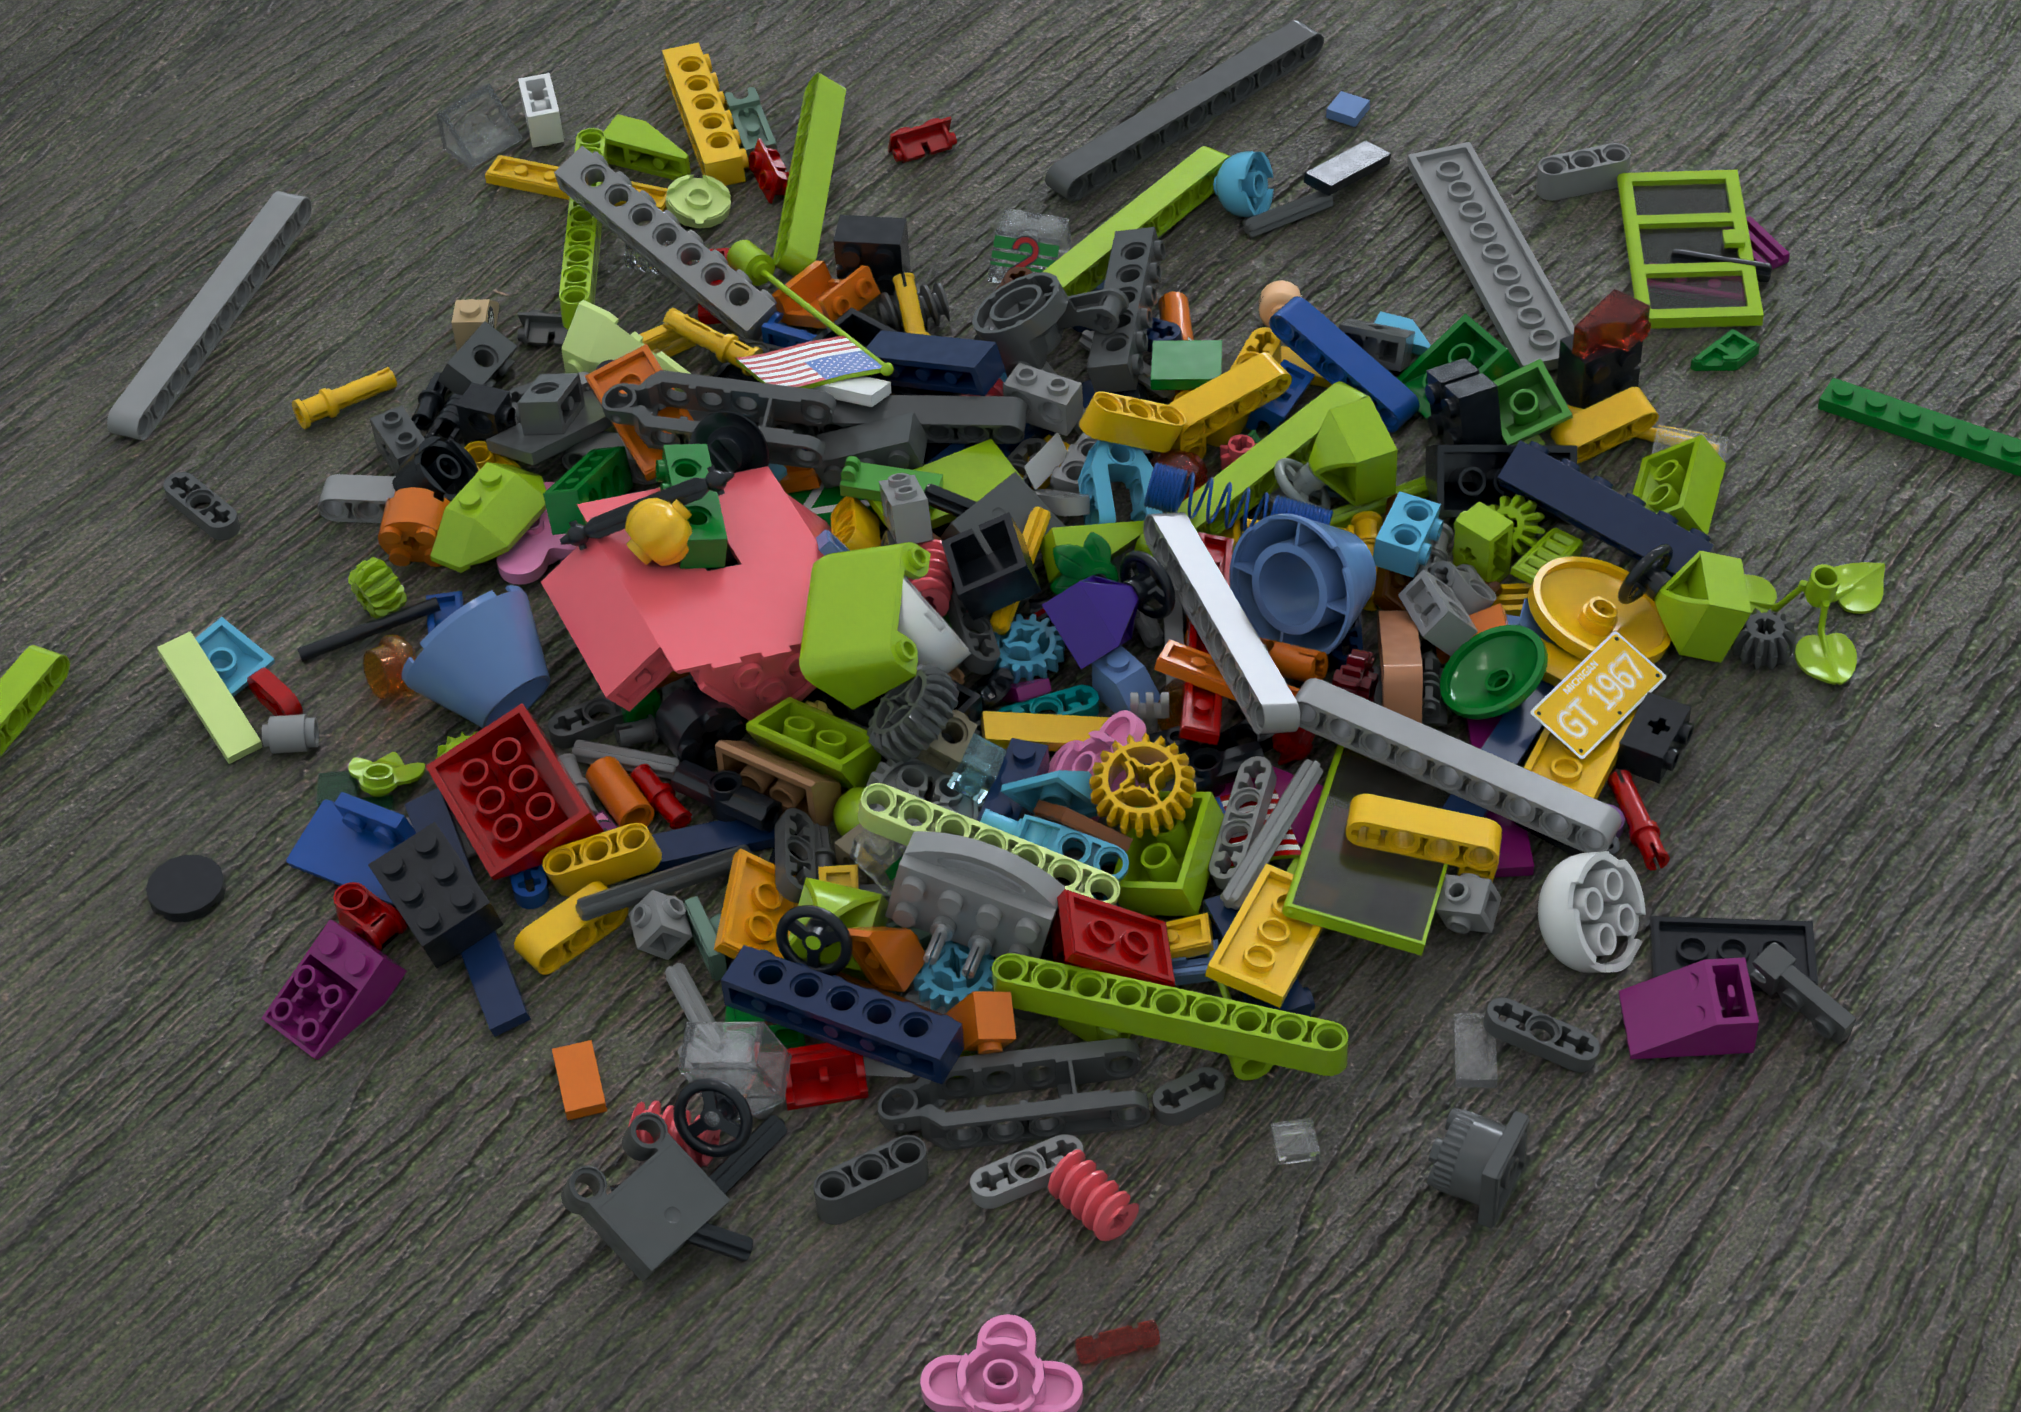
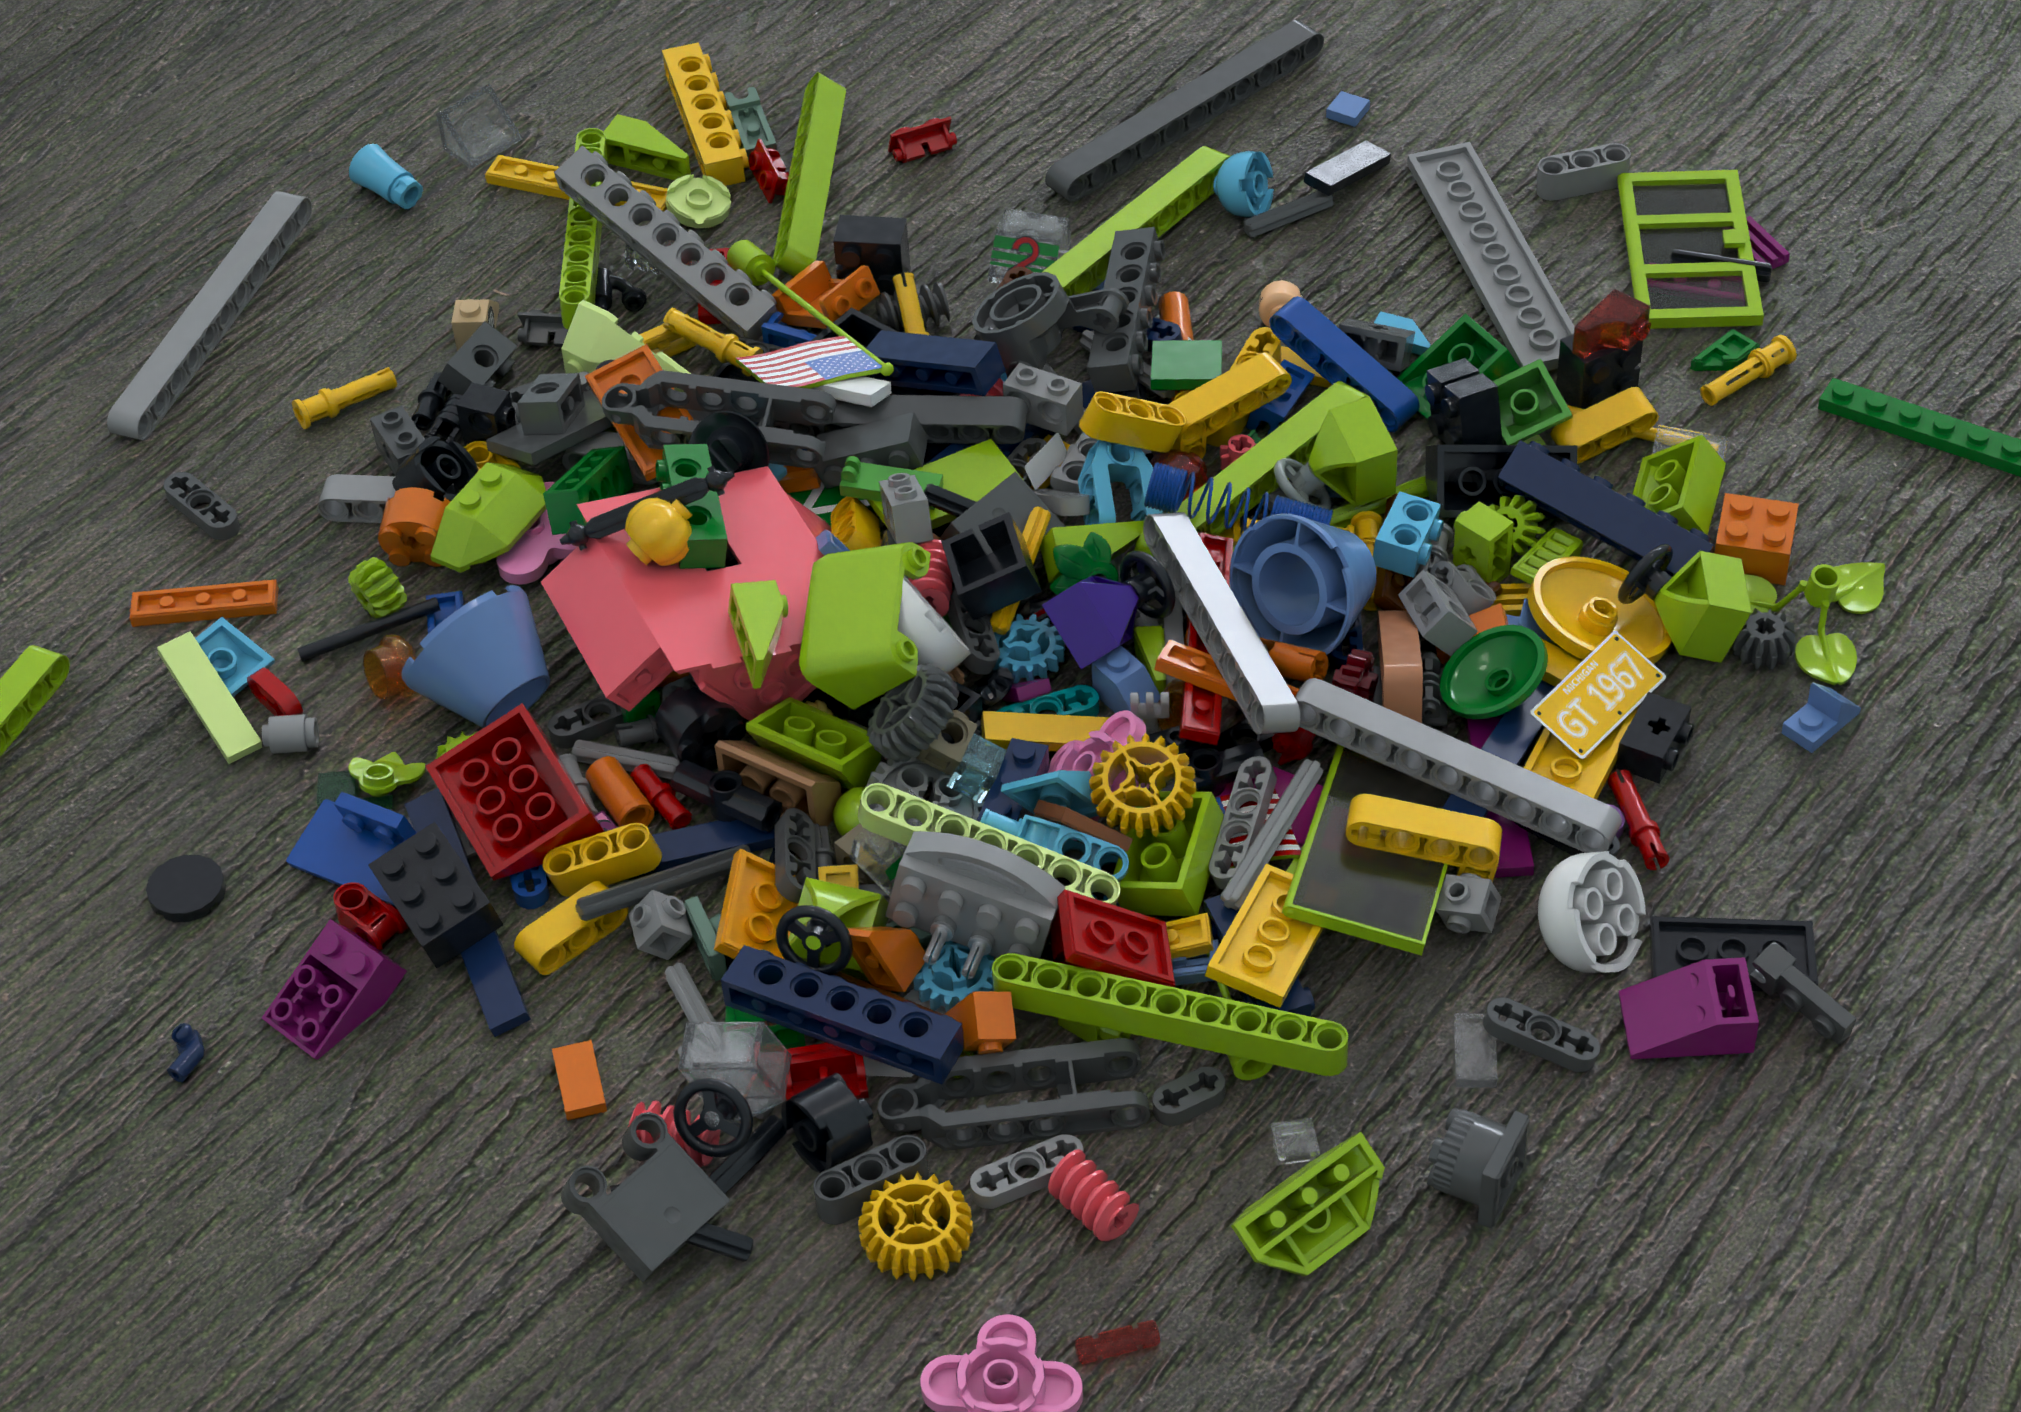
(190, 1051): none -> dark blue arm
(204, 603): none -> orange tile
(381, 174): none -> medium azure plant
(541, 110): white brick -> none
(632, 297): none -> black plant
(757, 618): none -> lime slope
(828, 1123): none -> black brick
(917, 1240): none -> yellow gear
(1148, 646): none -> lime slope
(1314, 1209): none -> lime wedge
(1717, 389): none -> yellow pin
(1759, 534): none -> orange brick
(1819, 718): none -> medium blue slope

